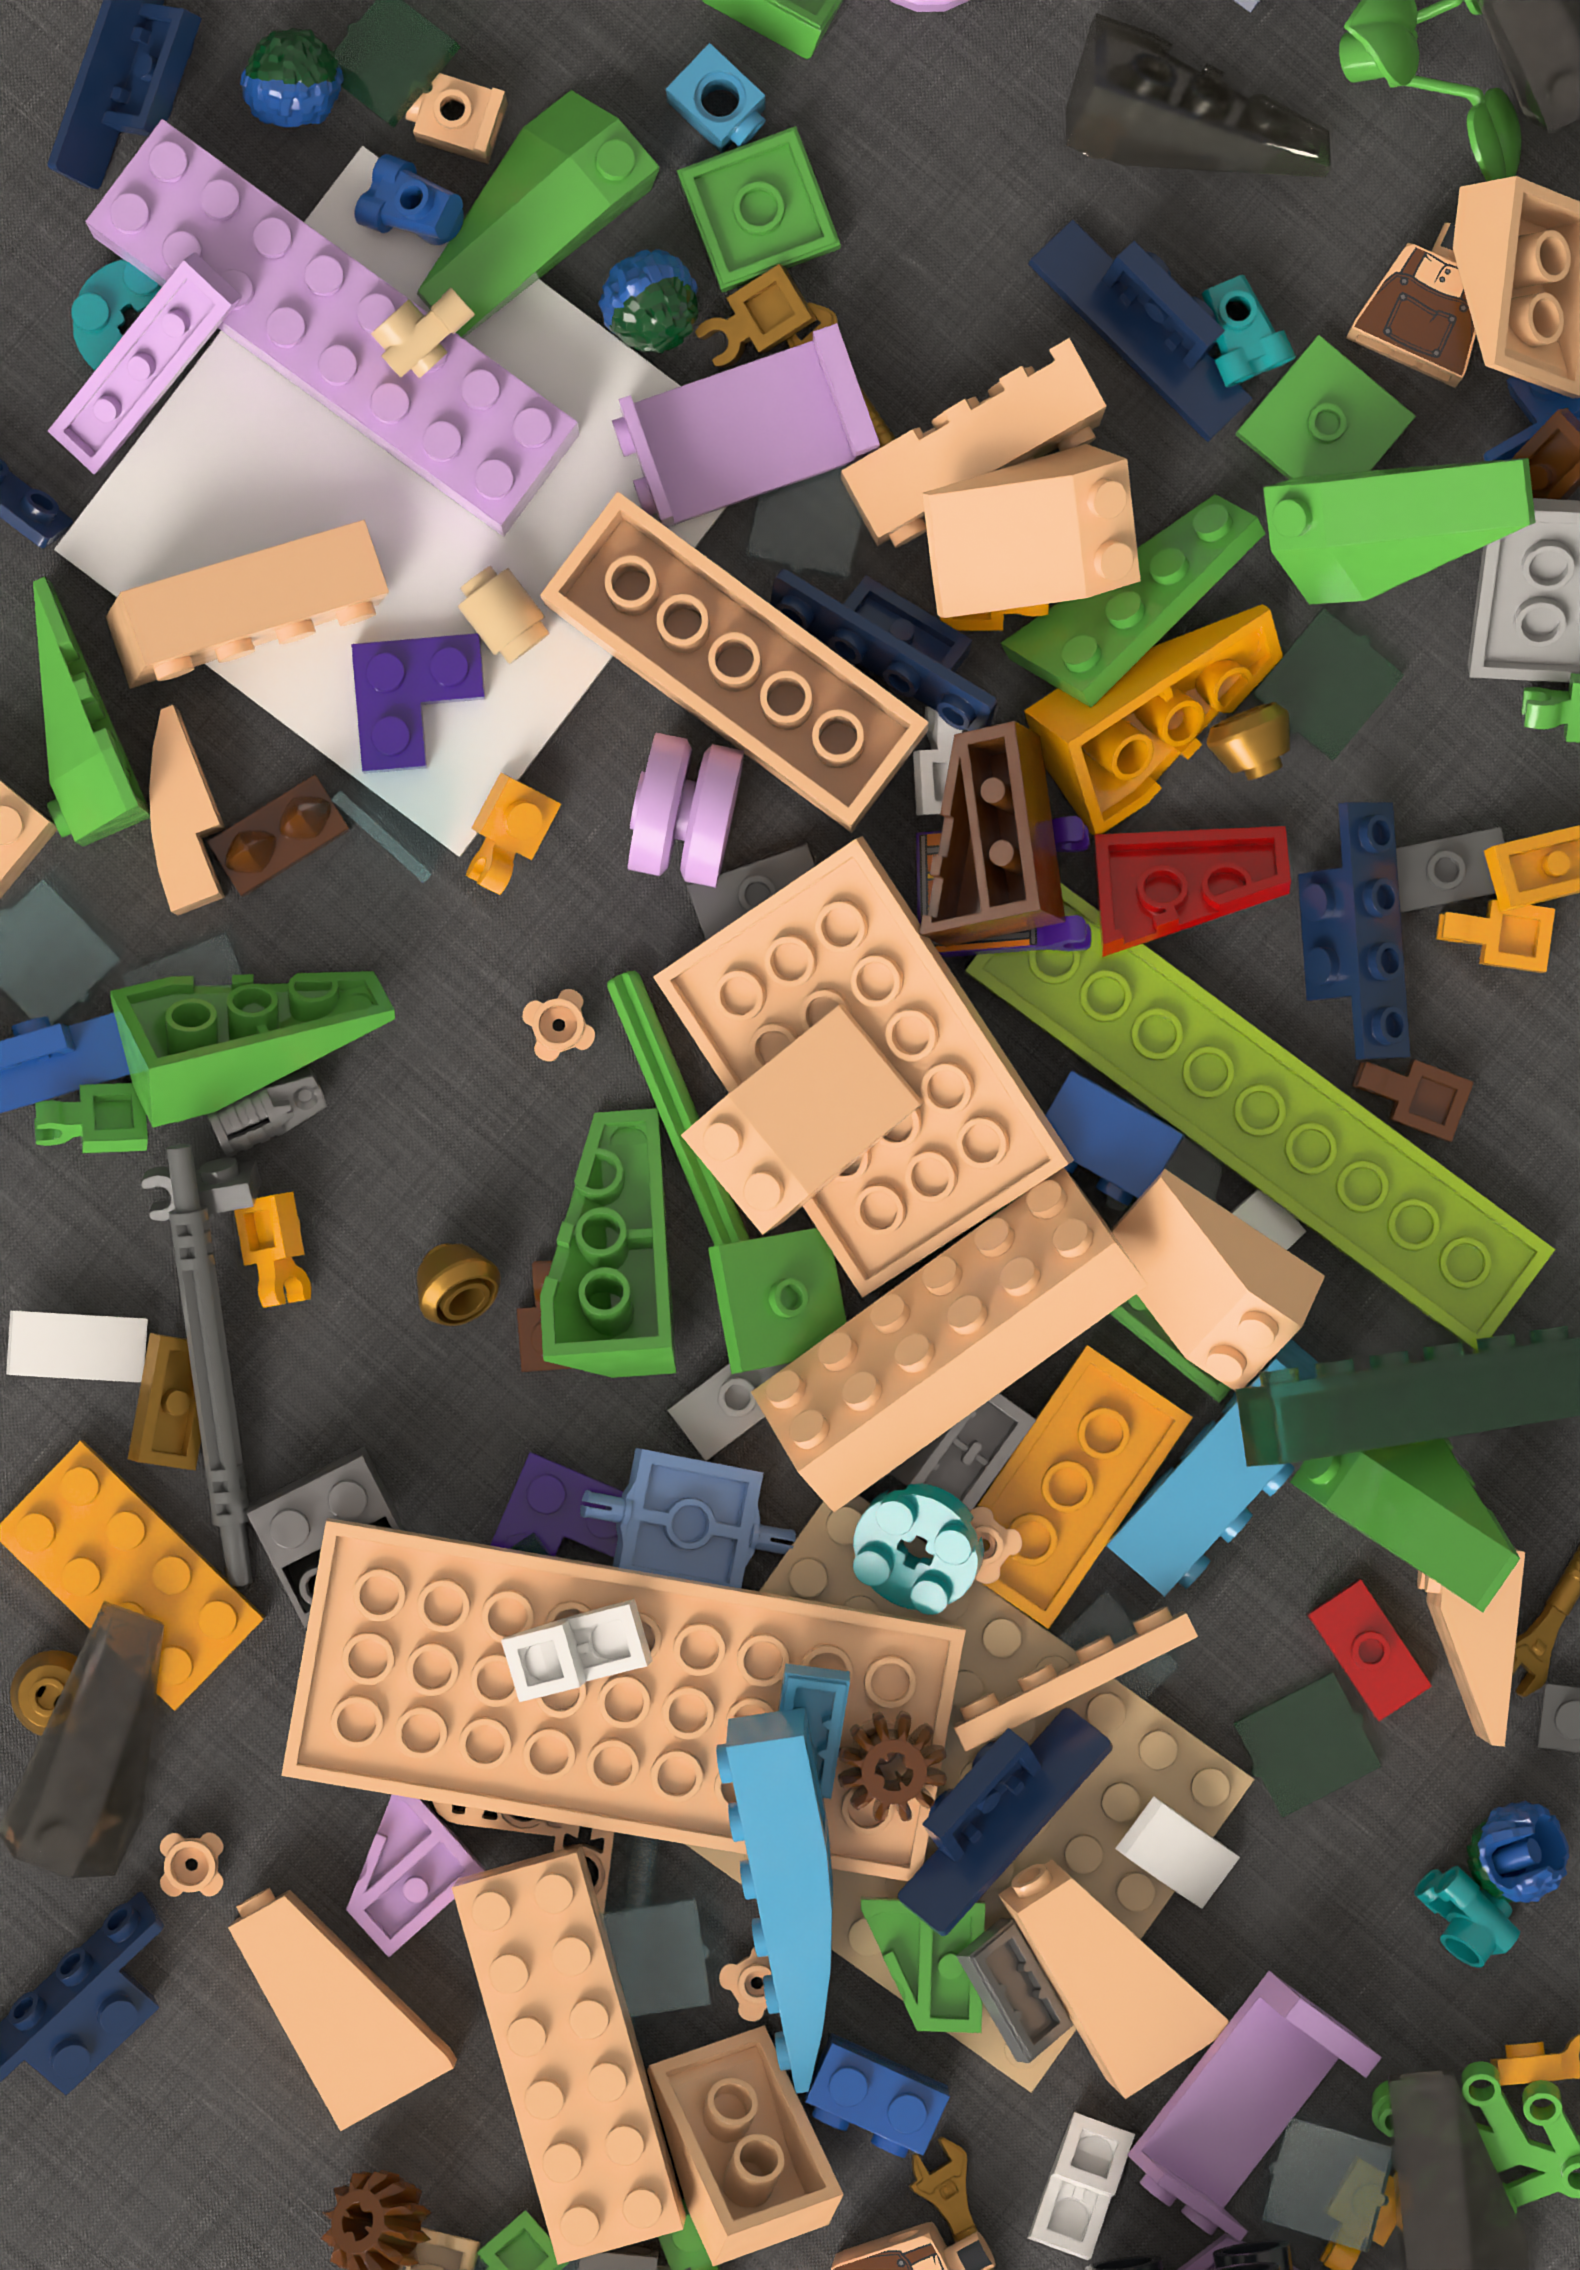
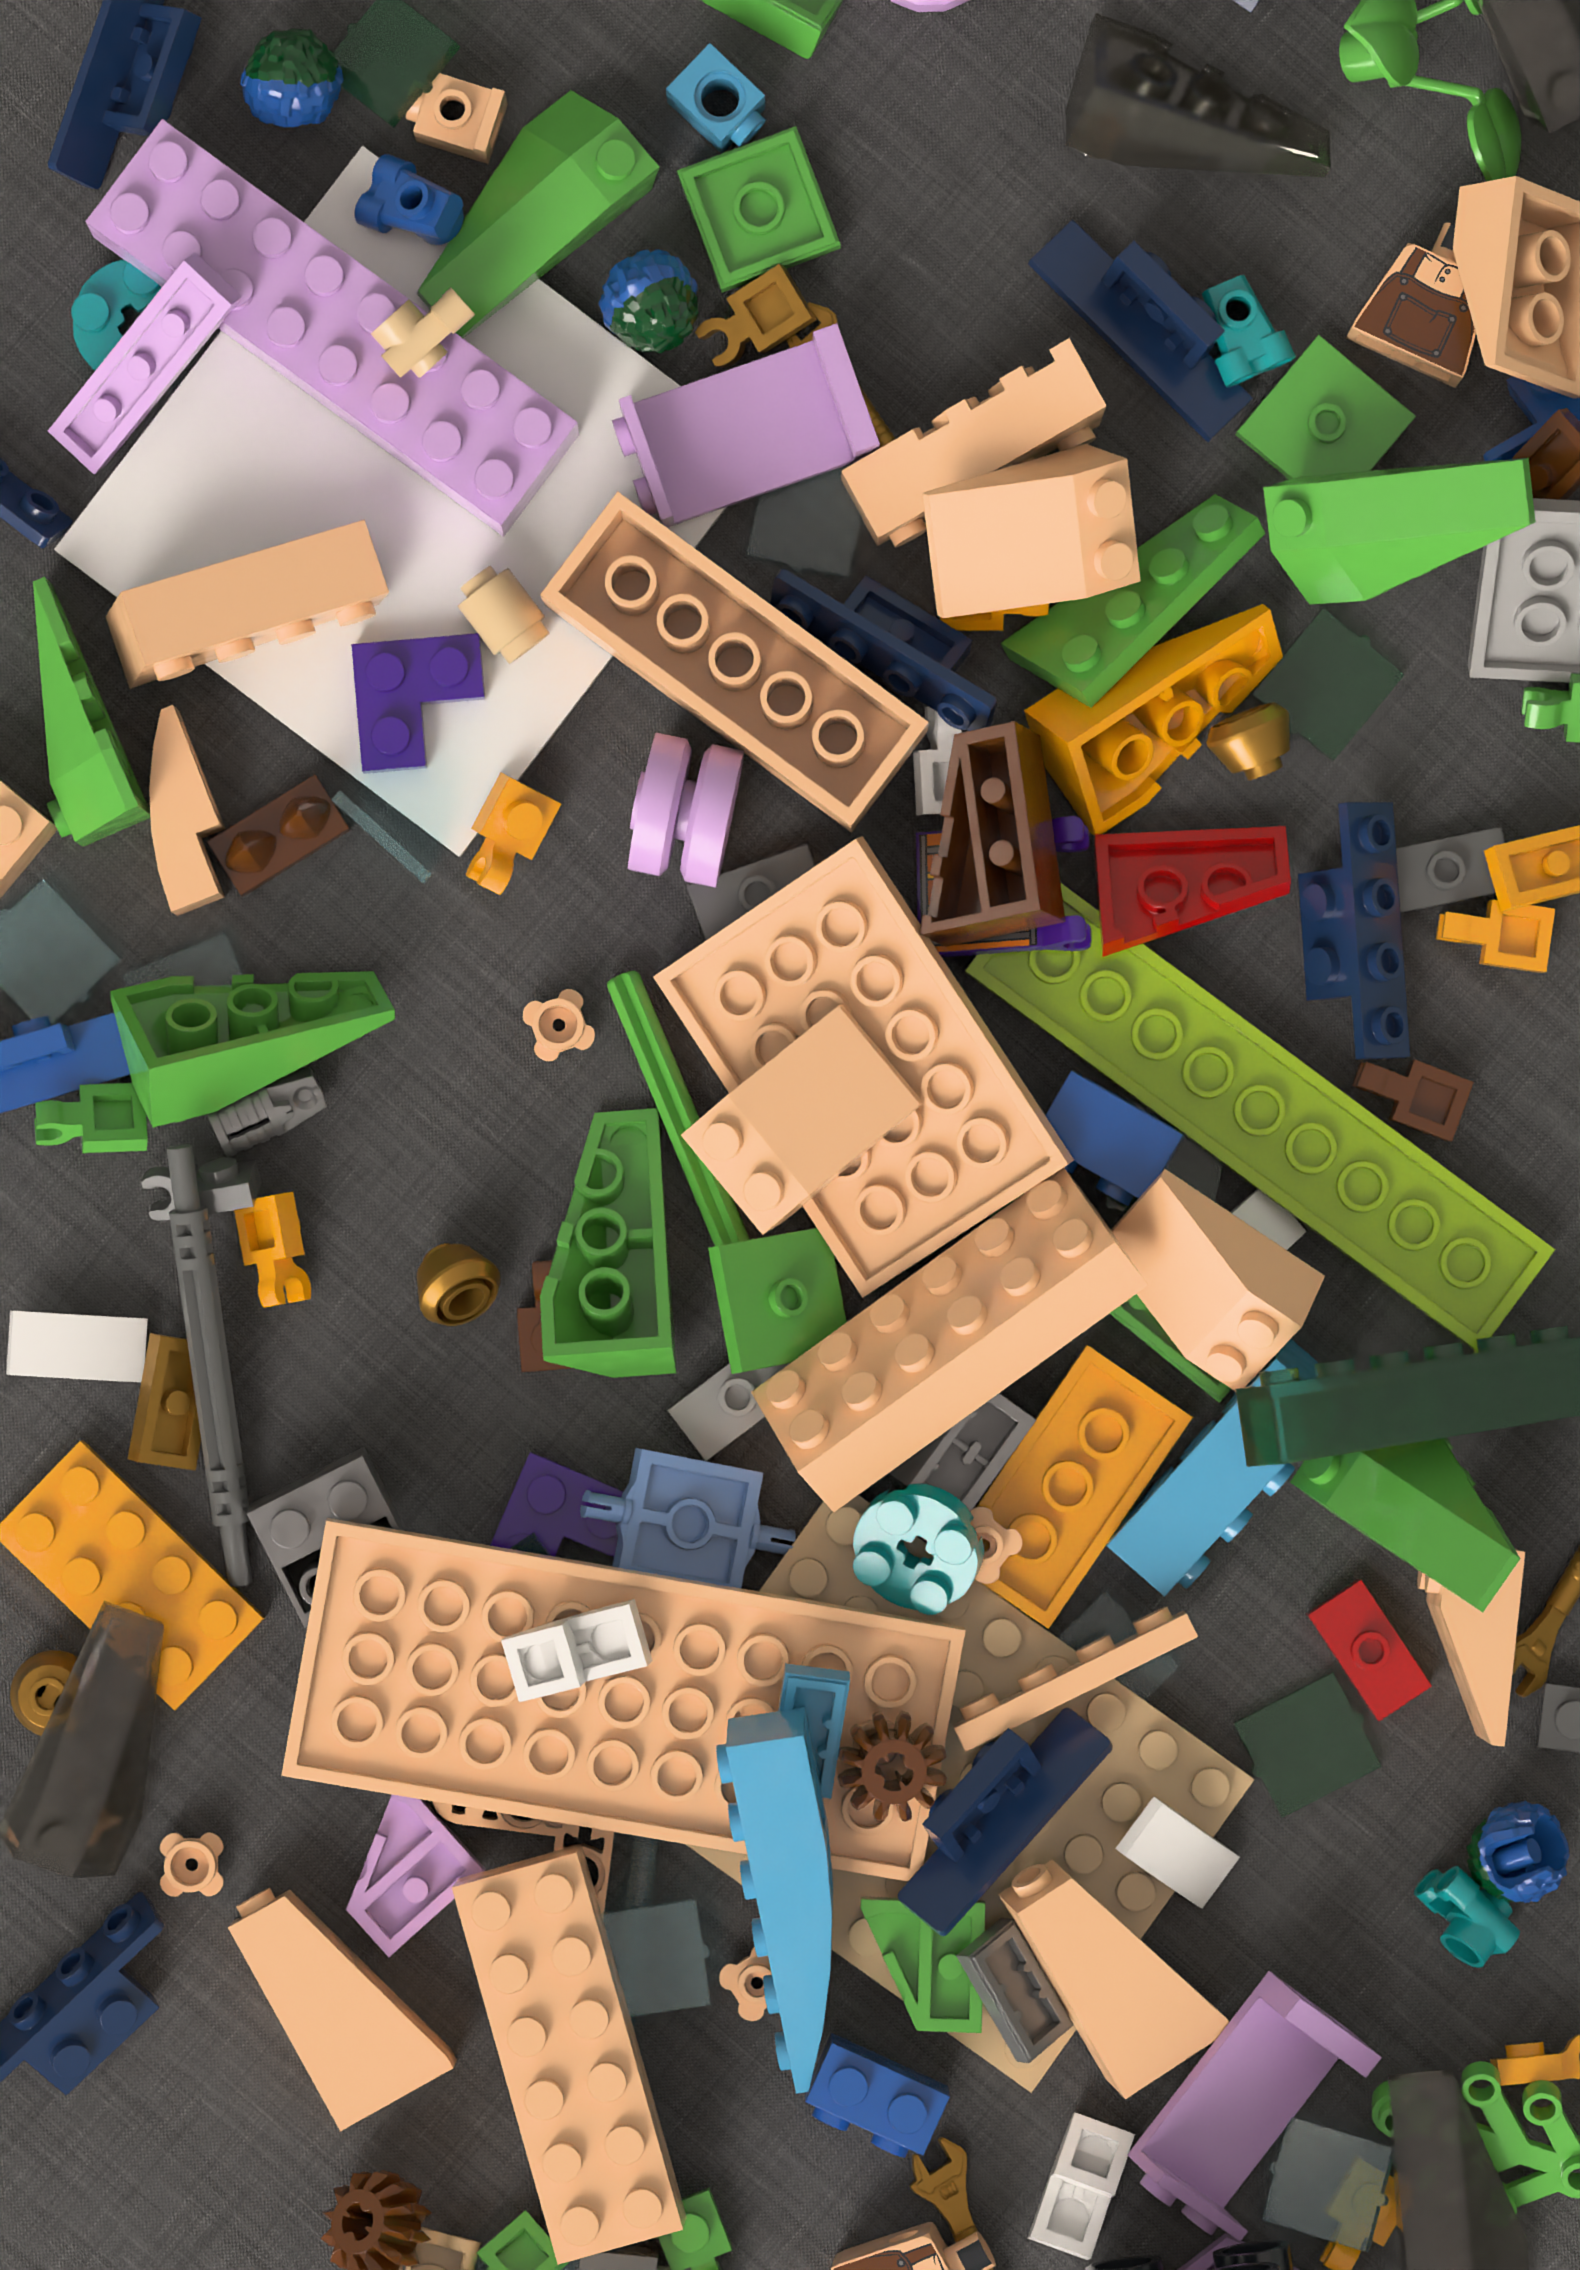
(742, 2146): light nougat slope -> none

